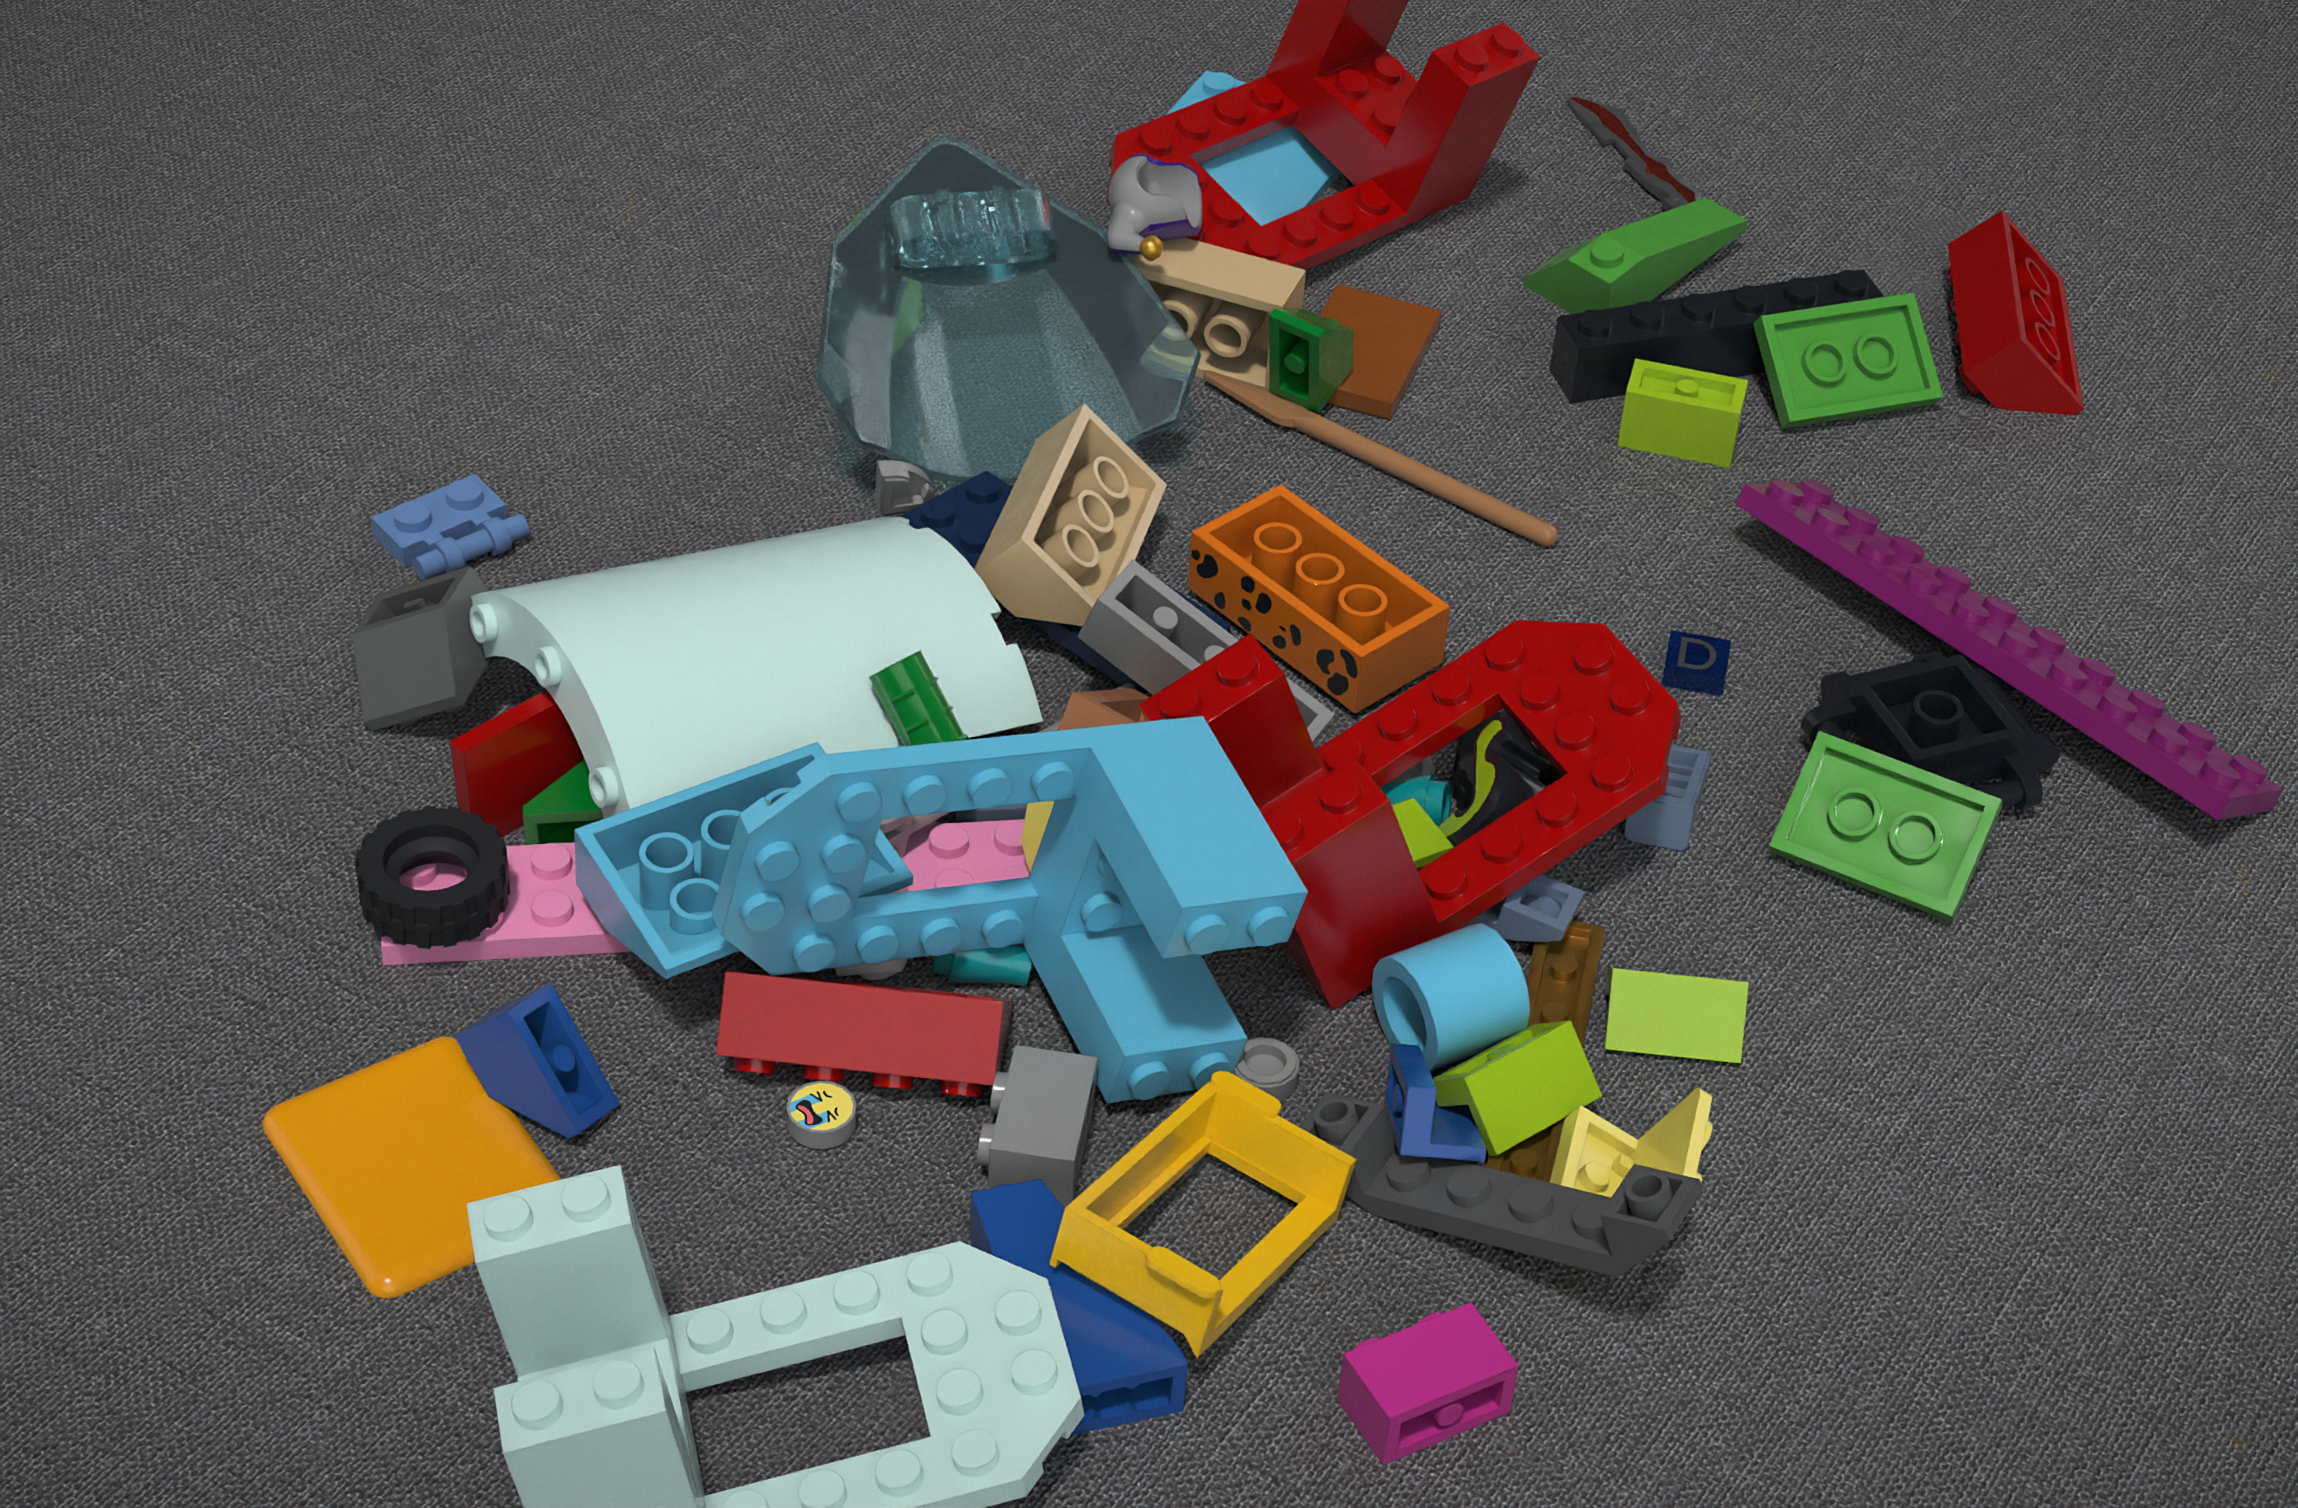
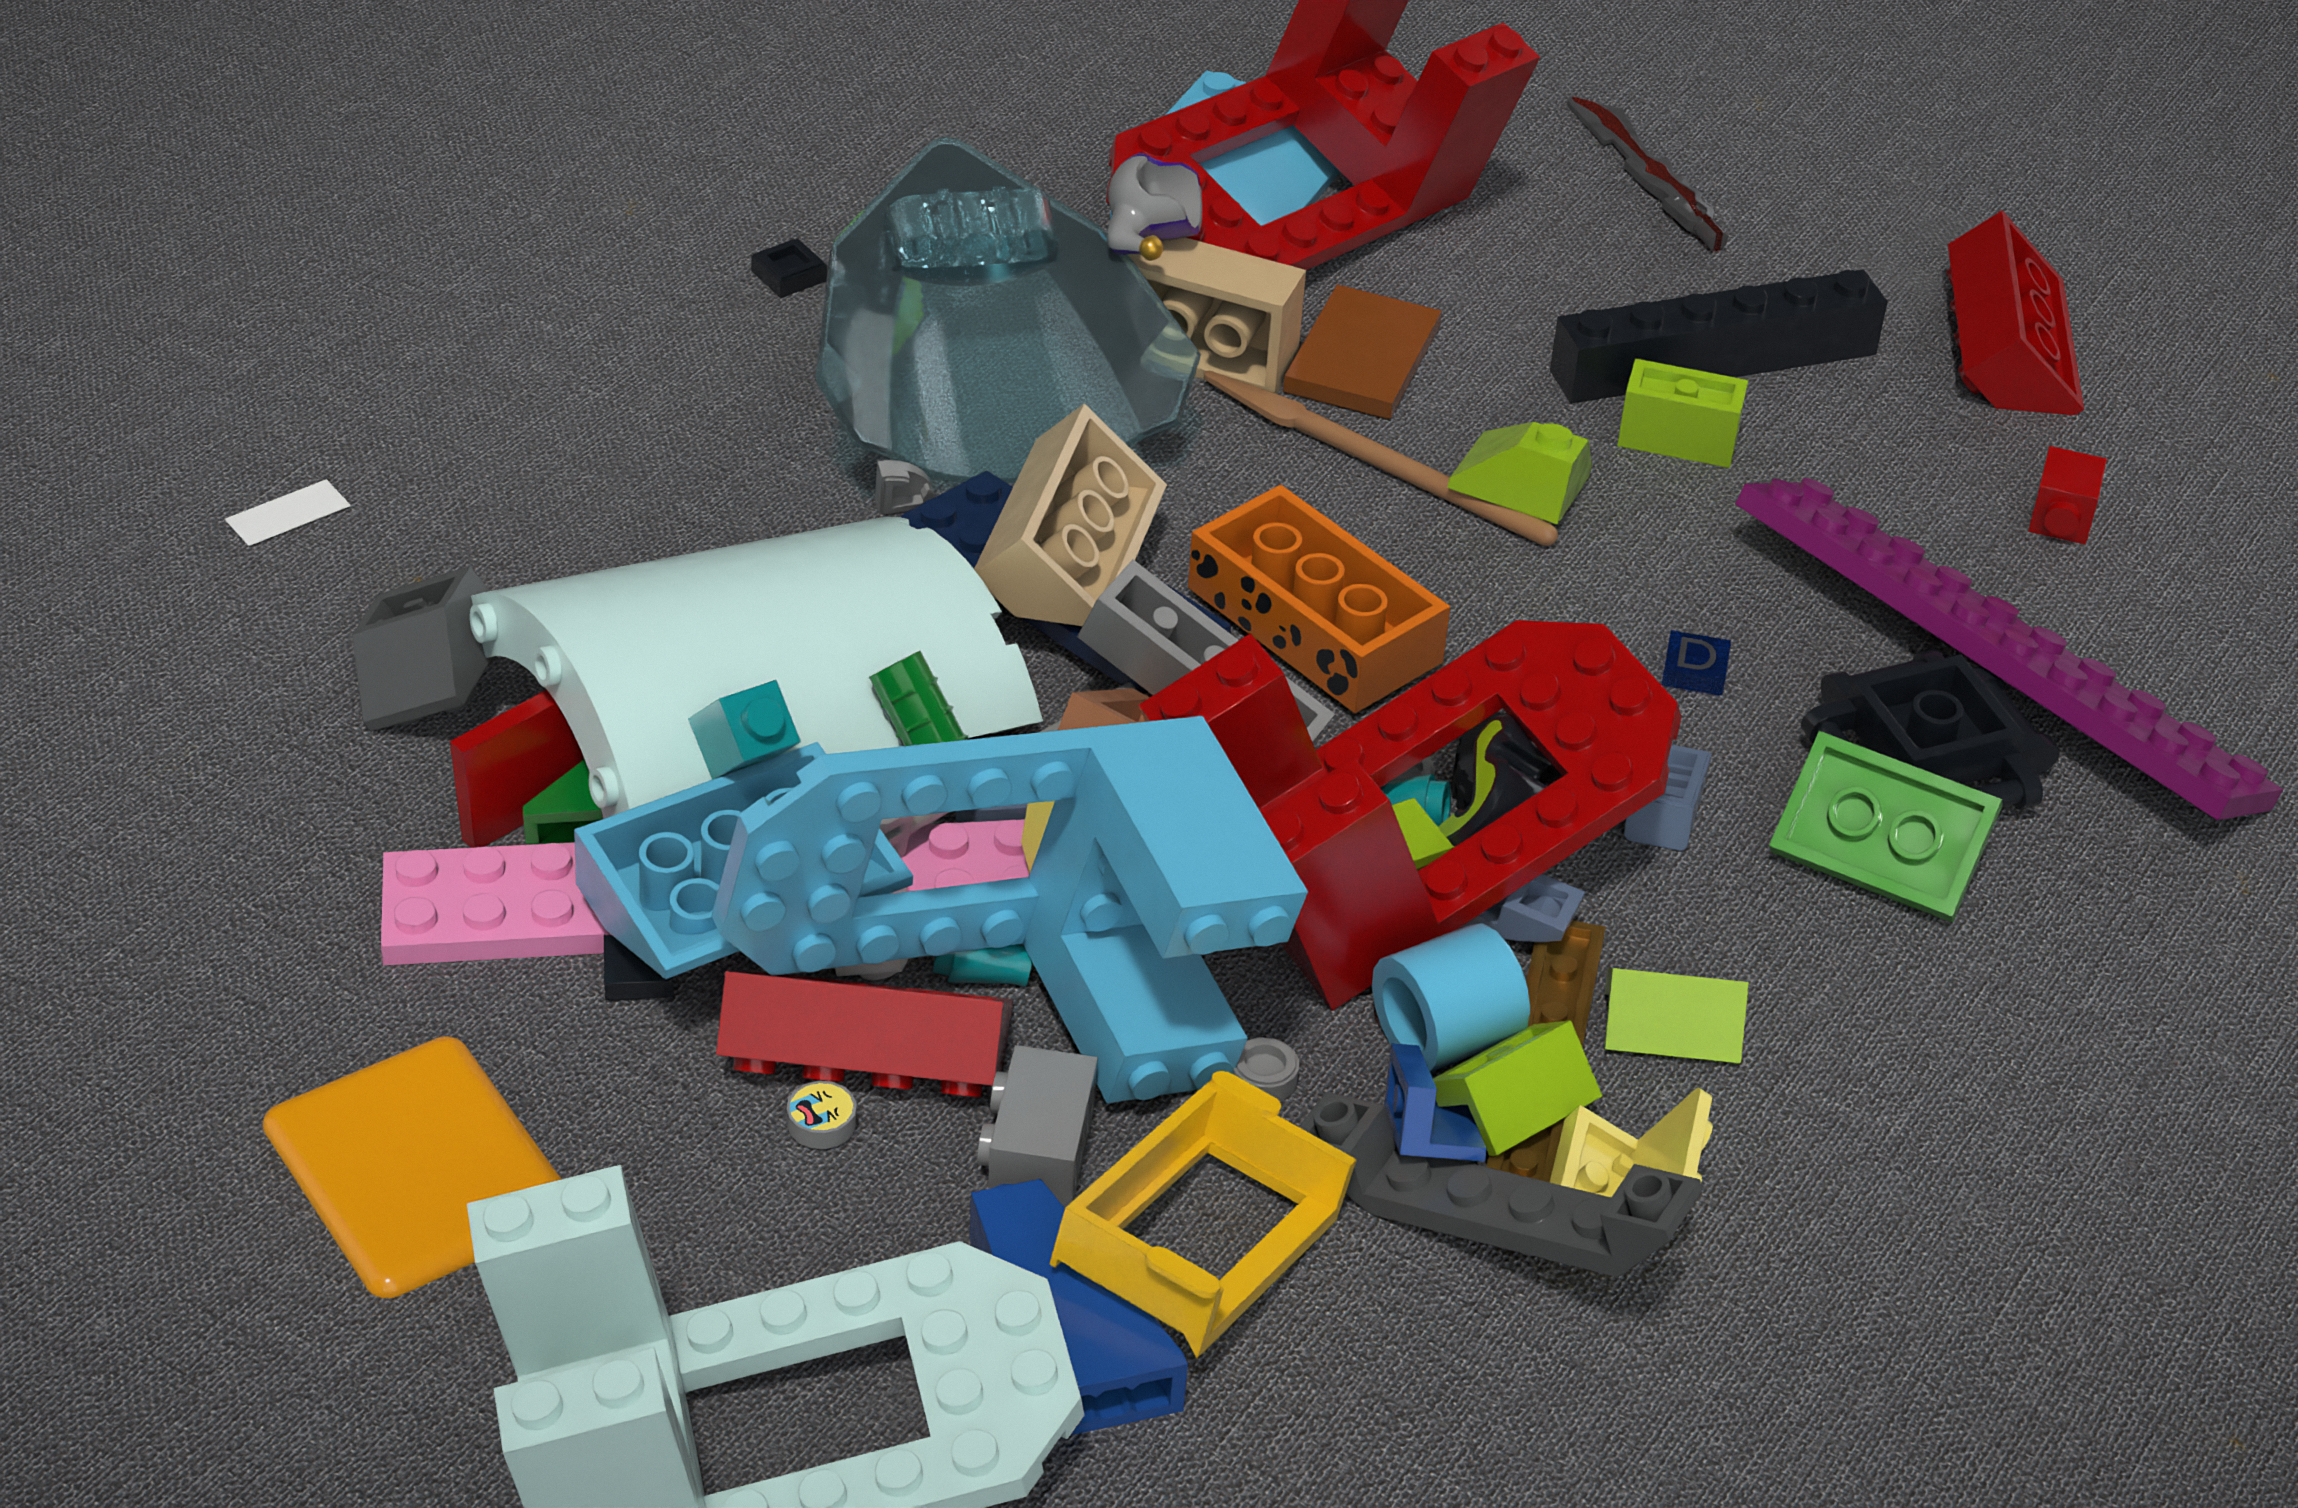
(287, 512): none -> white sticker
(441, 914): black tyre -> none
(448, 527): medium blue plate -> none
(538, 1063): blue slope -> none
(629, 976): none -> black tile
(744, 729): none -> teal brick
(789, 268): none -> black tile
(1307, 356): green slope -> none
(1427, 1382): dark pink brick -> none
(1526, 469): none -> lime slope
(1635, 259): bright green wedge -> none
(1847, 360): bright green plate -> none
(2067, 495): none -> red brick

